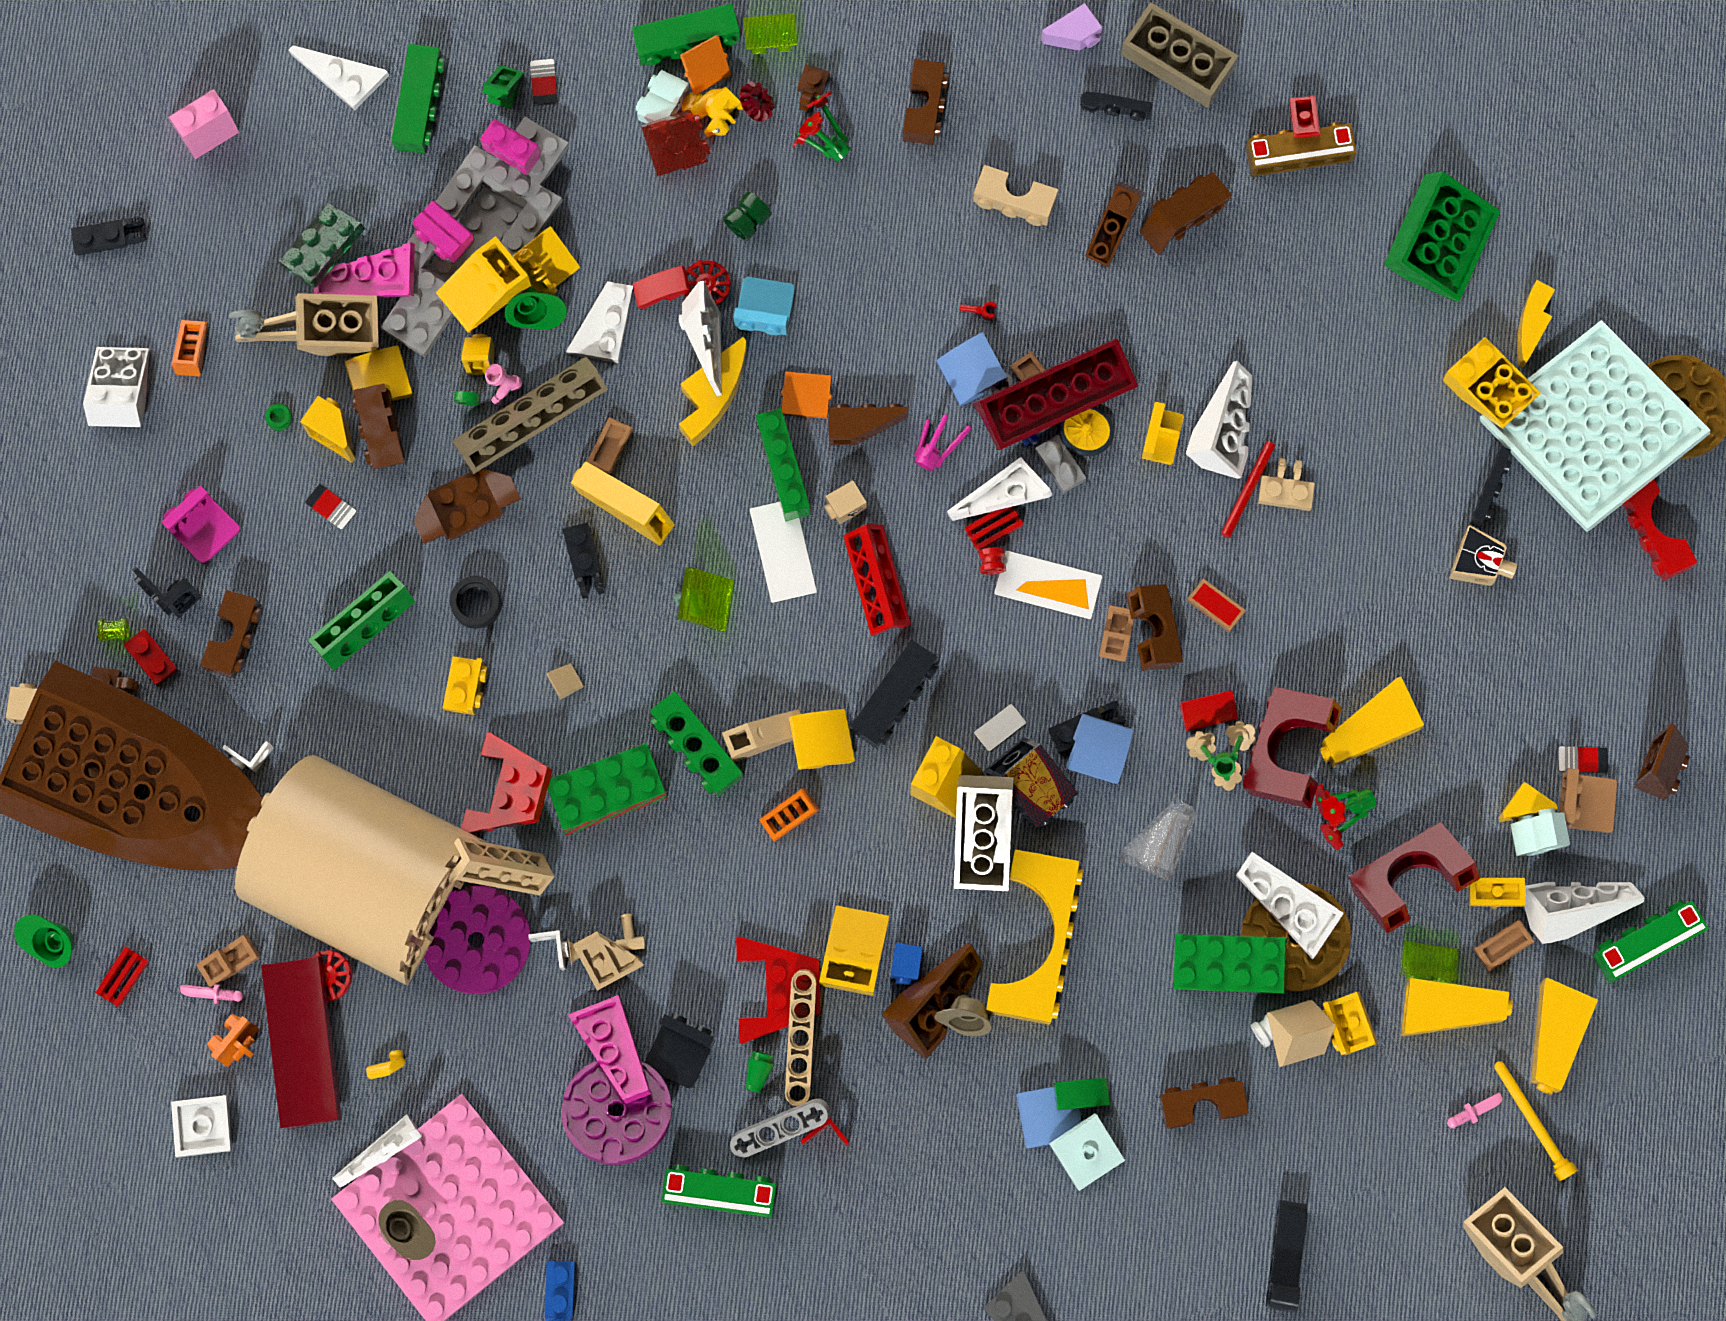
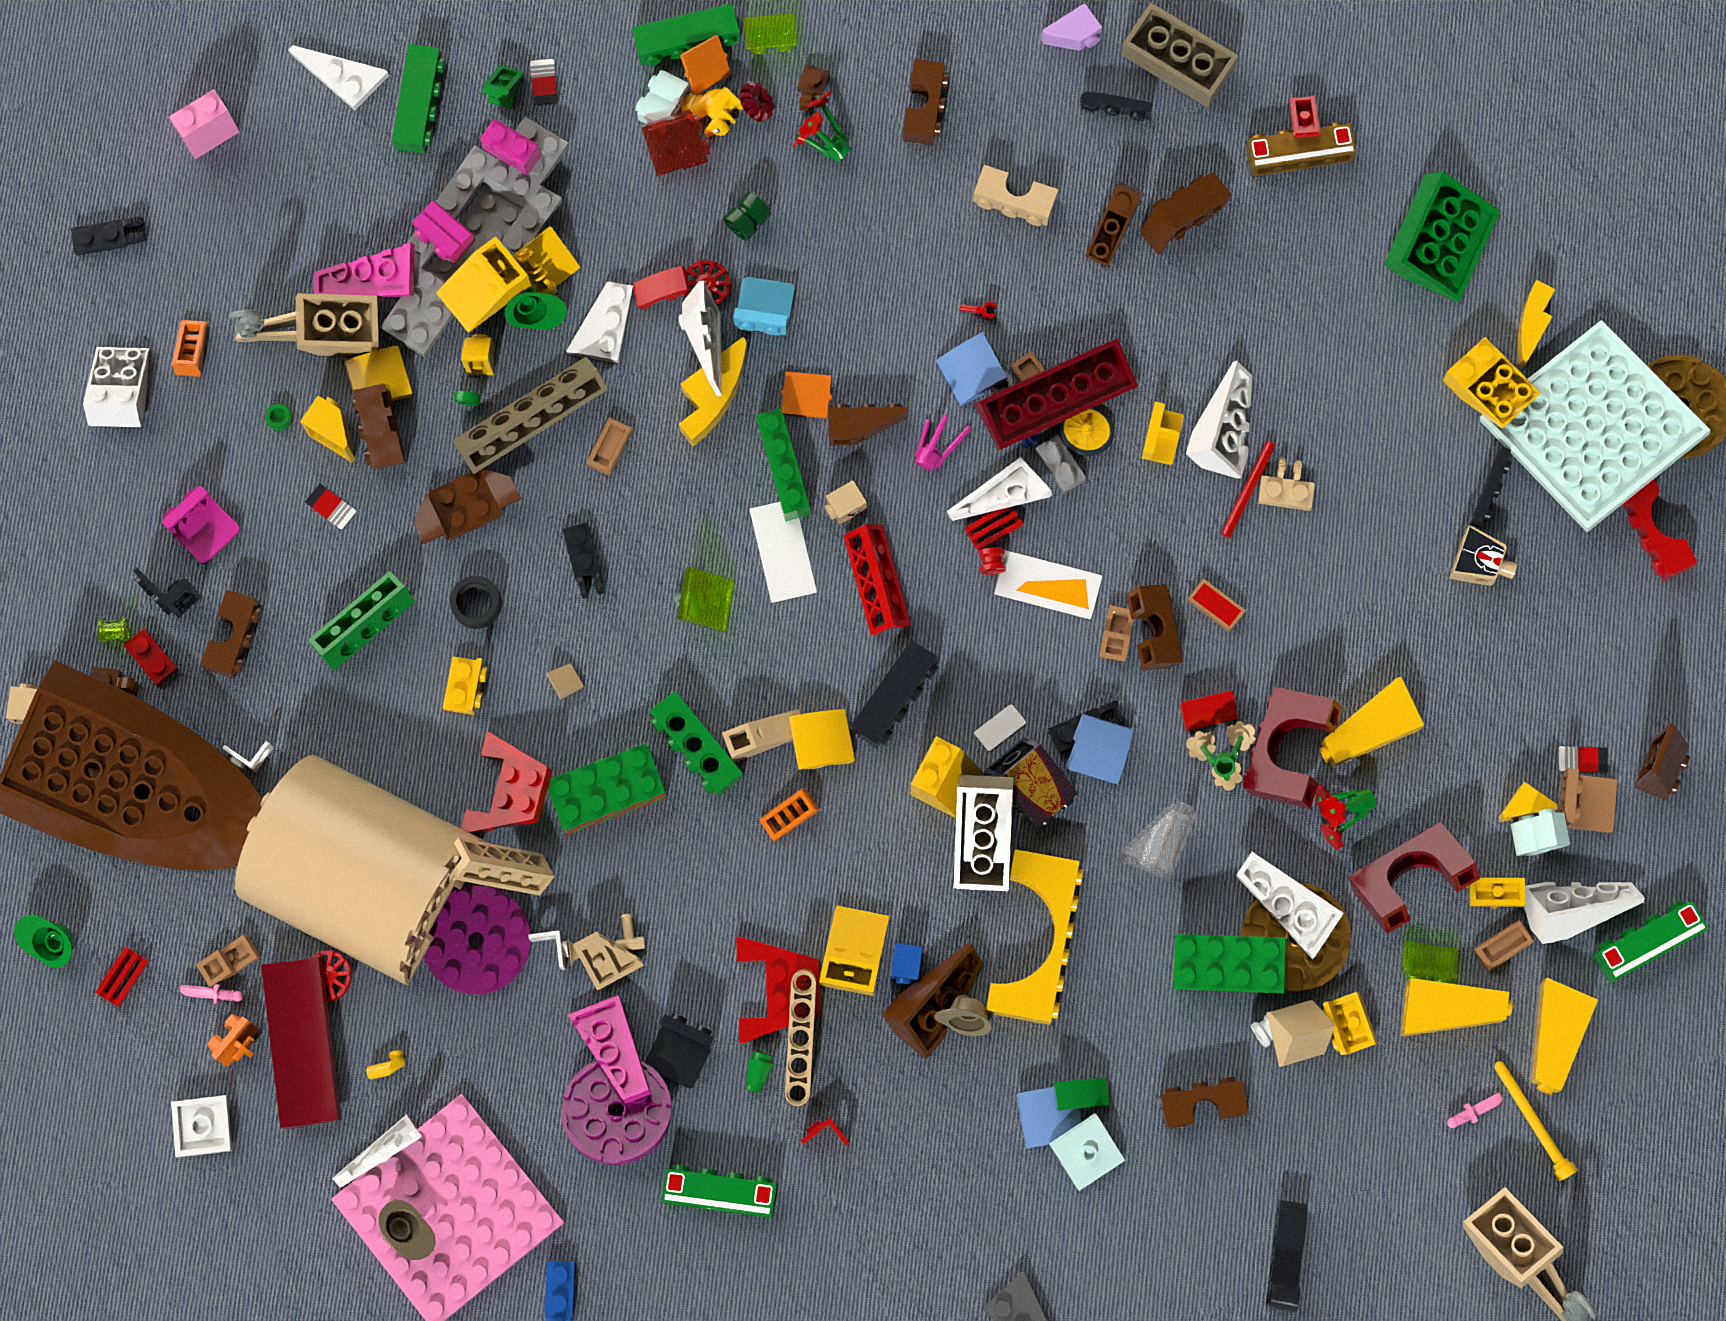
(321, 245): clear green plate -> none
(497, 376): bright pink piece -> none
(623, 502): yellow slope -> none
(781, 1131): light grey beam -> none

